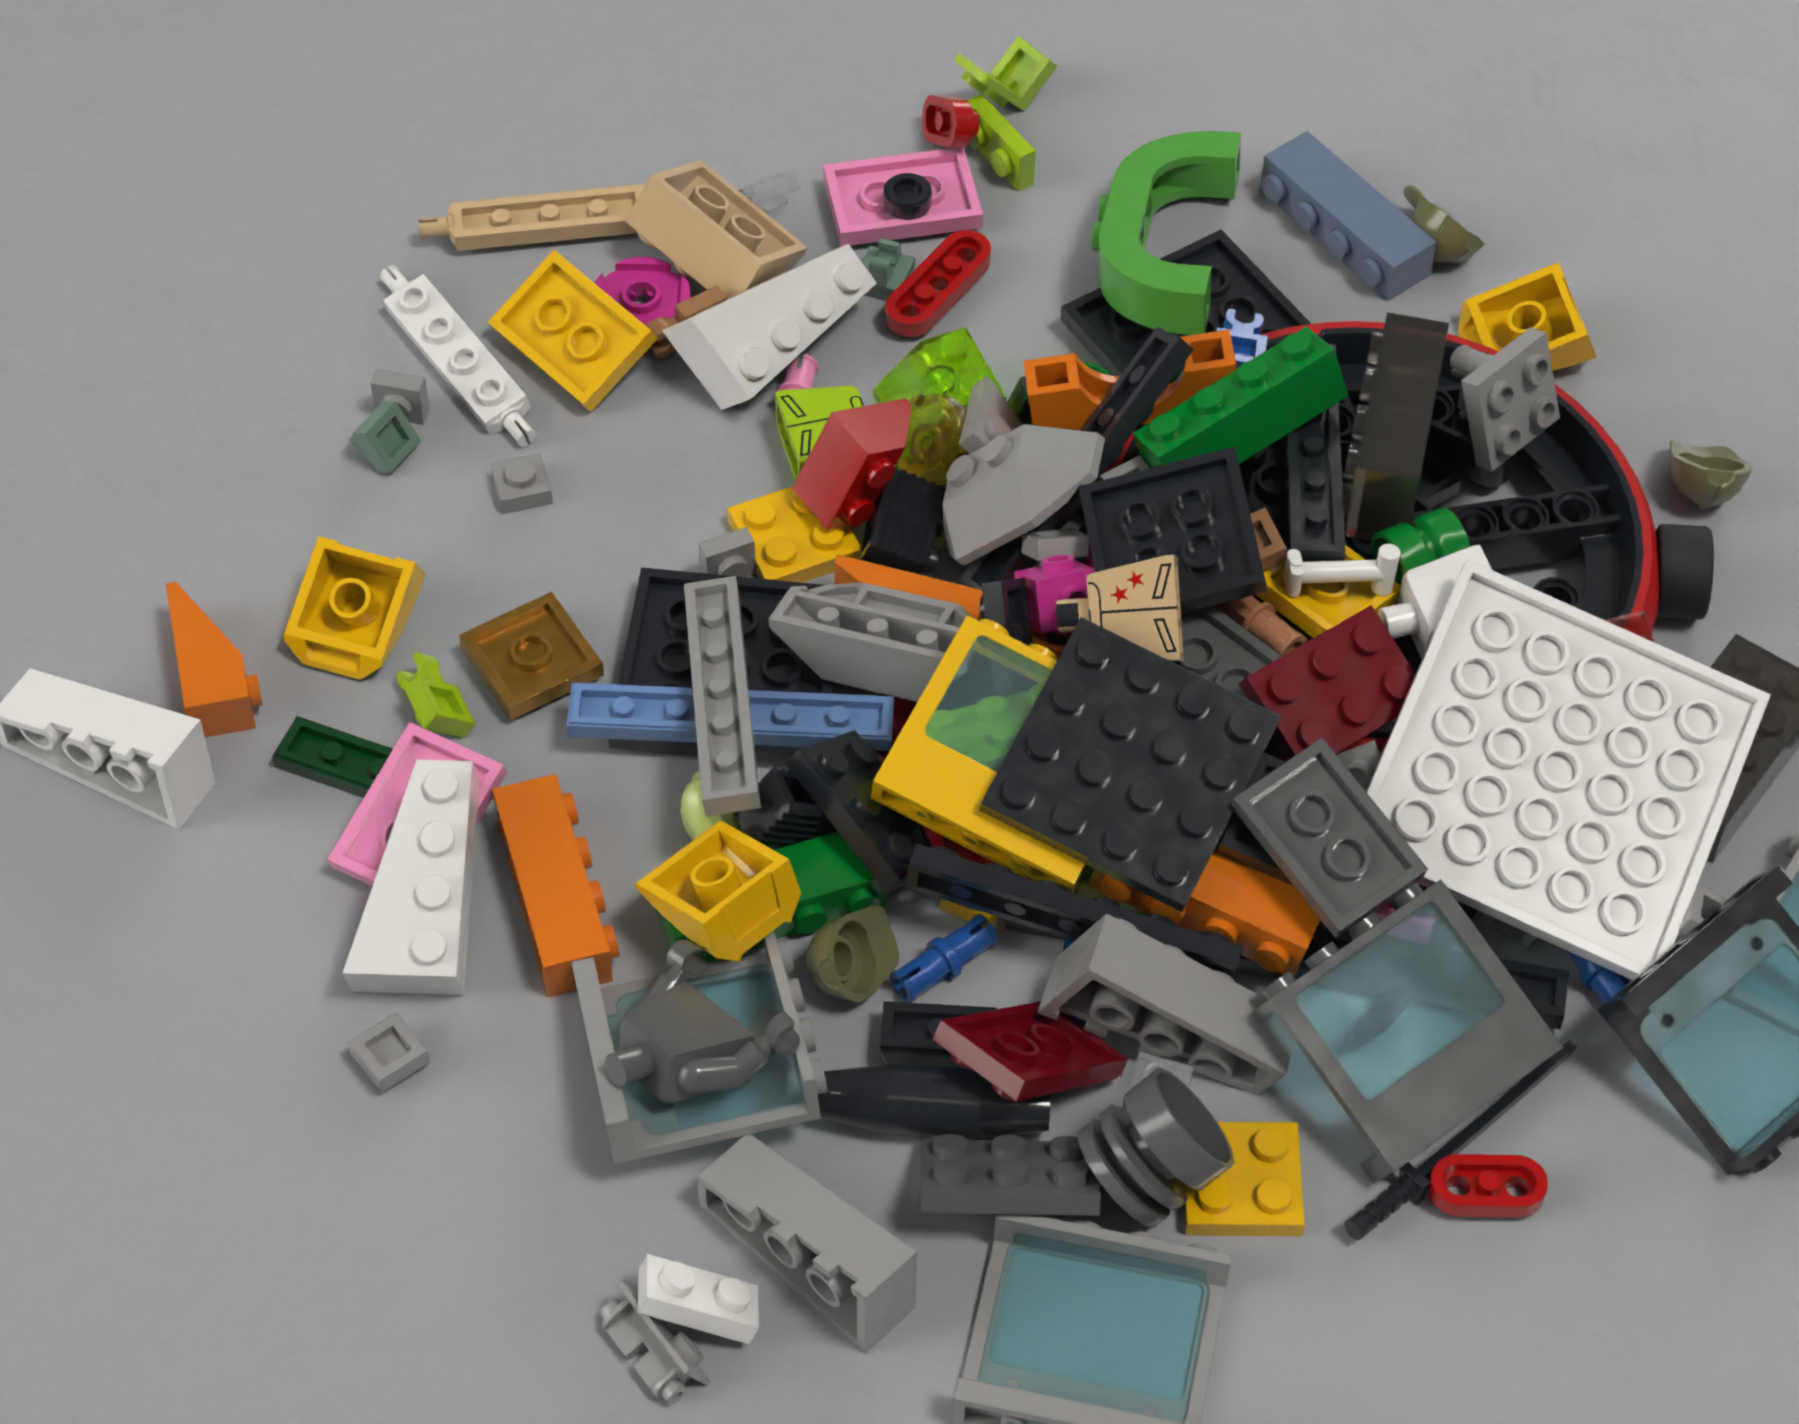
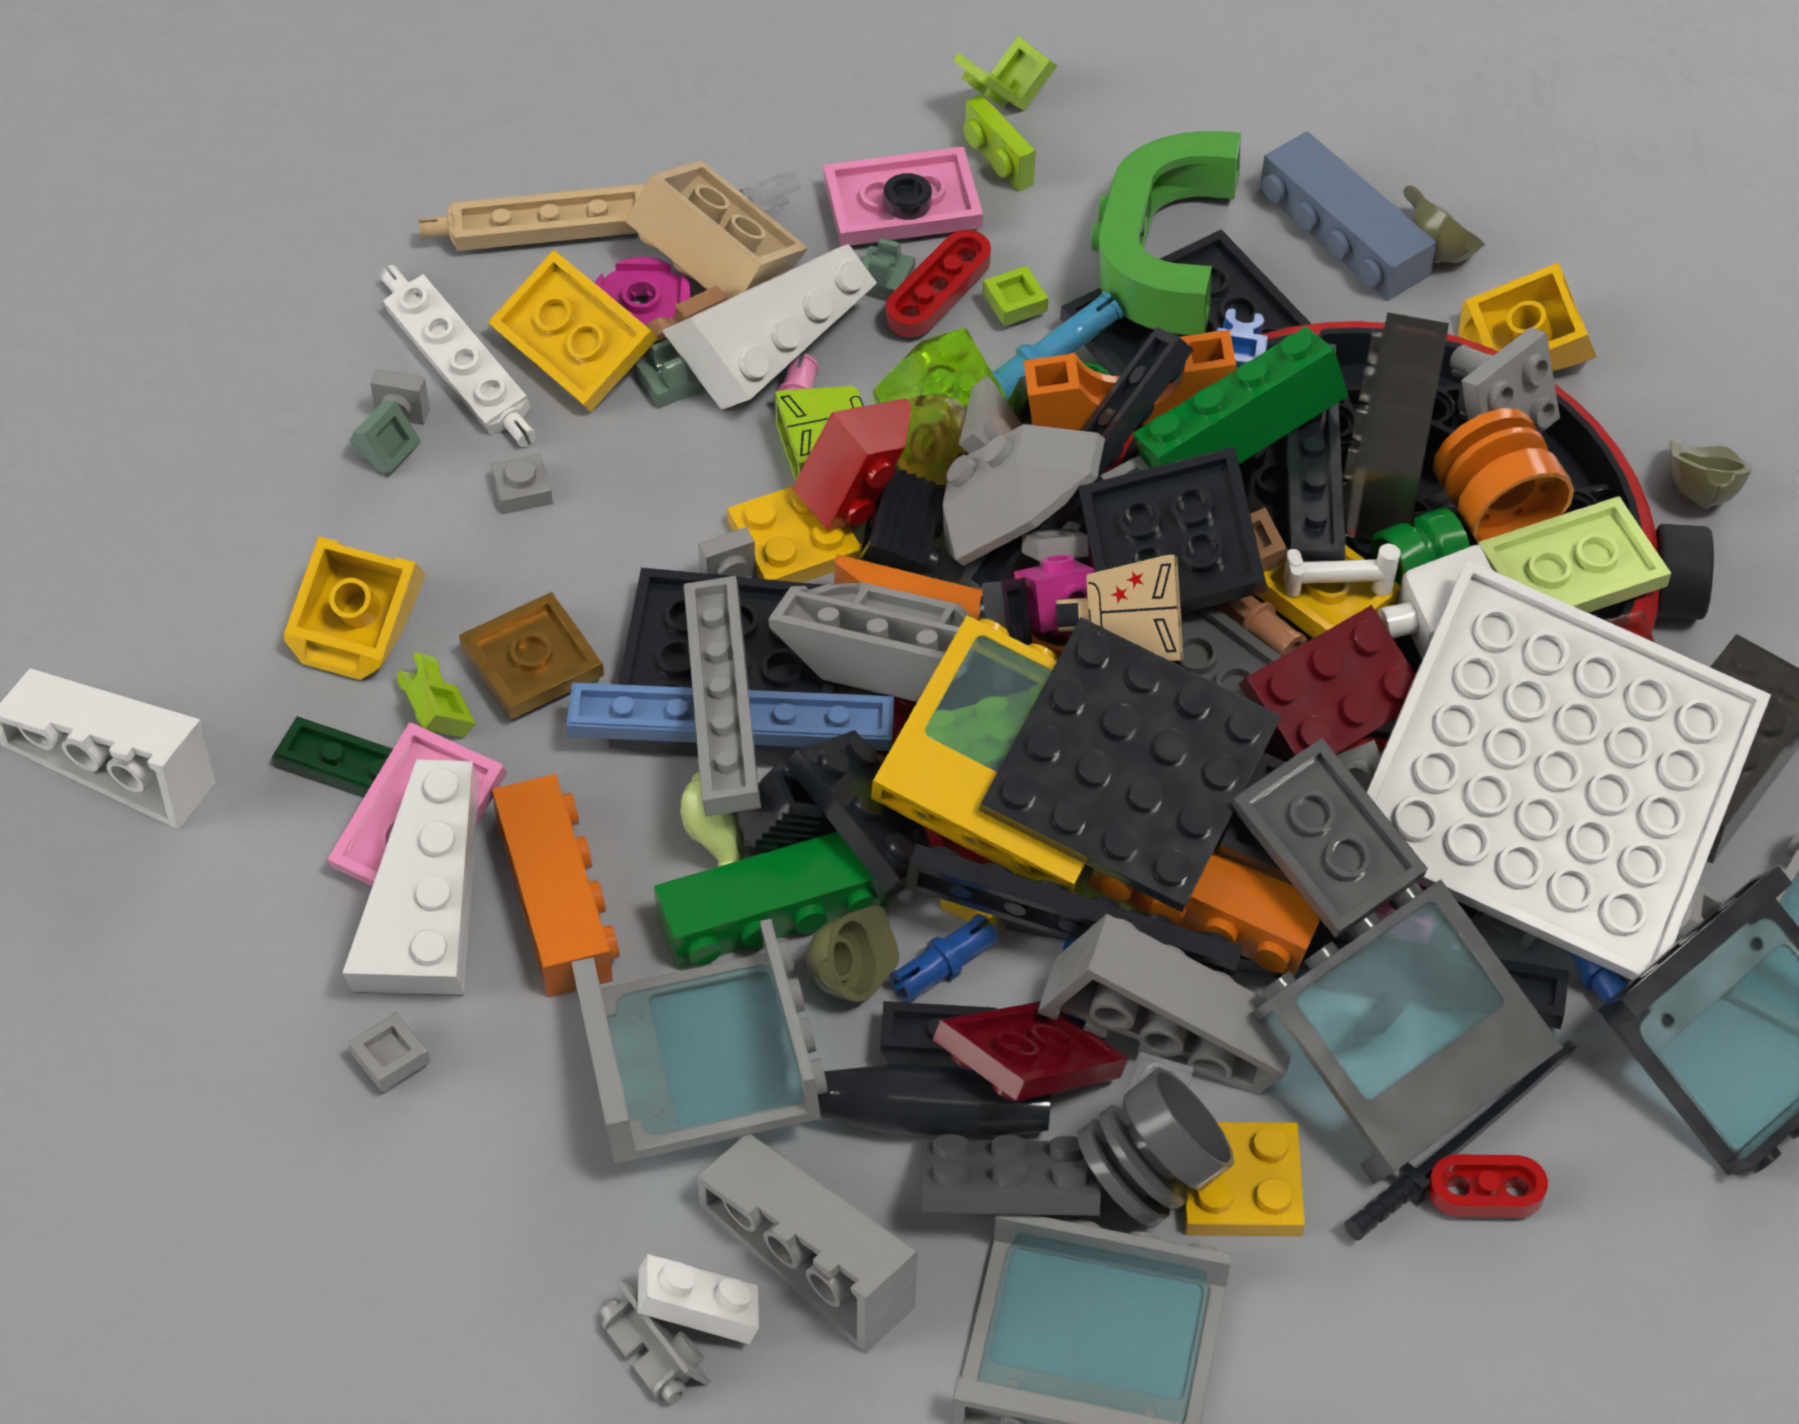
(210, 670): orange slope -> none
(666, 375): none -> sand green tile
(685, 1042): dark grey torso -> none
(724, 891): yellow slope -> none
(949, 121): red plate -> none
(1015, 295): none -> lime plate
(1062, 340): none -> dark azure pin
(1501, 474): none -> orange wheel
(1581, 557): none -> yellowish green plate

